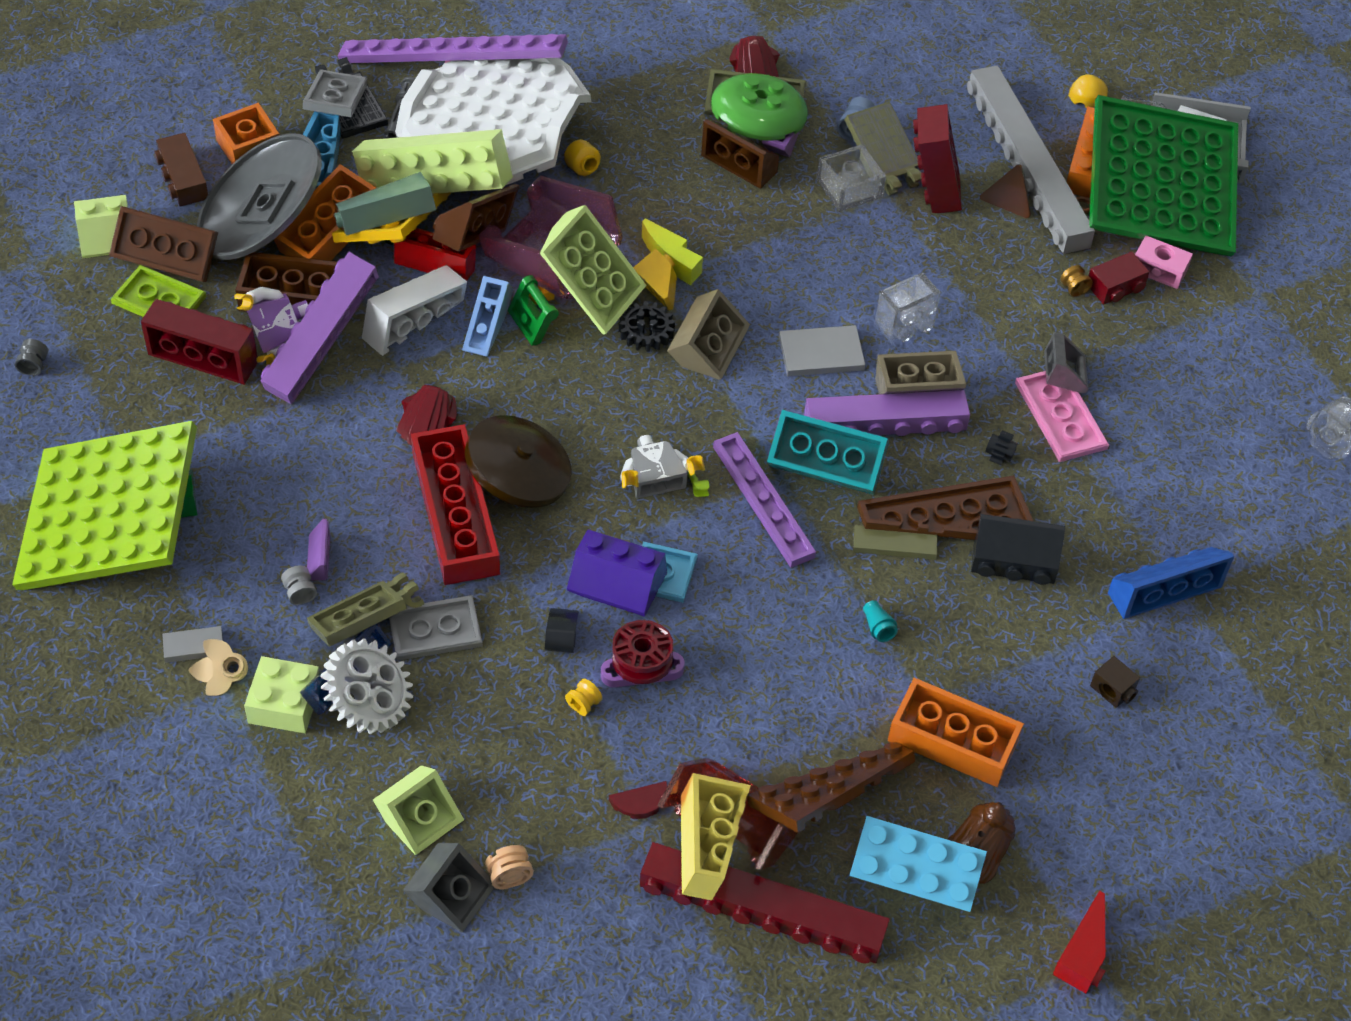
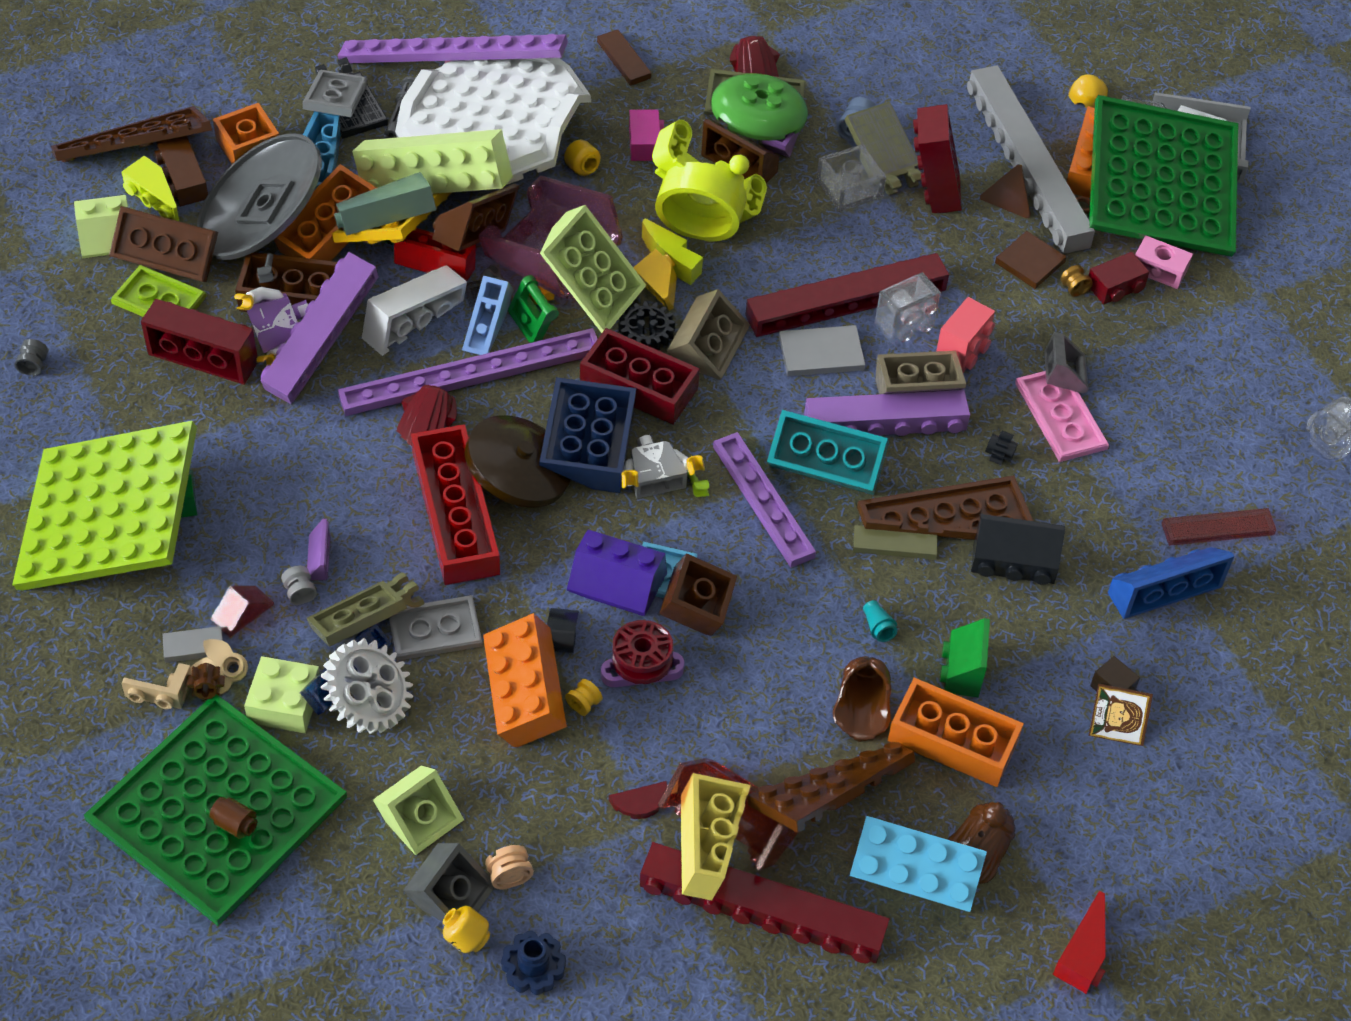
(140, 133): none -> reddish brown wing
(149, 184): none -> neon yellow slope
(164, 697): none -> tan bracket
(166, 802): none -> green plate
(205, 681): none -> reddish brown gear
(233, 817): none -> reddish brown brick
(240, 608): none -> slope
(265, 273): none -> dark grey hand
(466, 929): none -> yellow head
(468, 371): none -> medium lavender plate
(472, 291): none -> clear smoke tile
(494, 272): none -> dark grey hand
(524, 681): none -> orange brick
(533, 962): none -> dark blue plant
(589, 432): none -> dark blue slope
(624, 57): none -> reddish brown tile
(643, 133): none -> dark pink brick
(661, 381): none -> dark red brick
(698, 595): none -> reddish brown brick
(701, 197): none -> neon yellow piece
(836, 295): none -> dark red brick
(864, 699): none -> reddish brown hair
(966, 659): none -> green slope
(967, 332): none -> coral brick
(1030, 259): none -> reddish brown tile
(1120, 714): none -> sticker
(1218, 526): none -> clear red tile

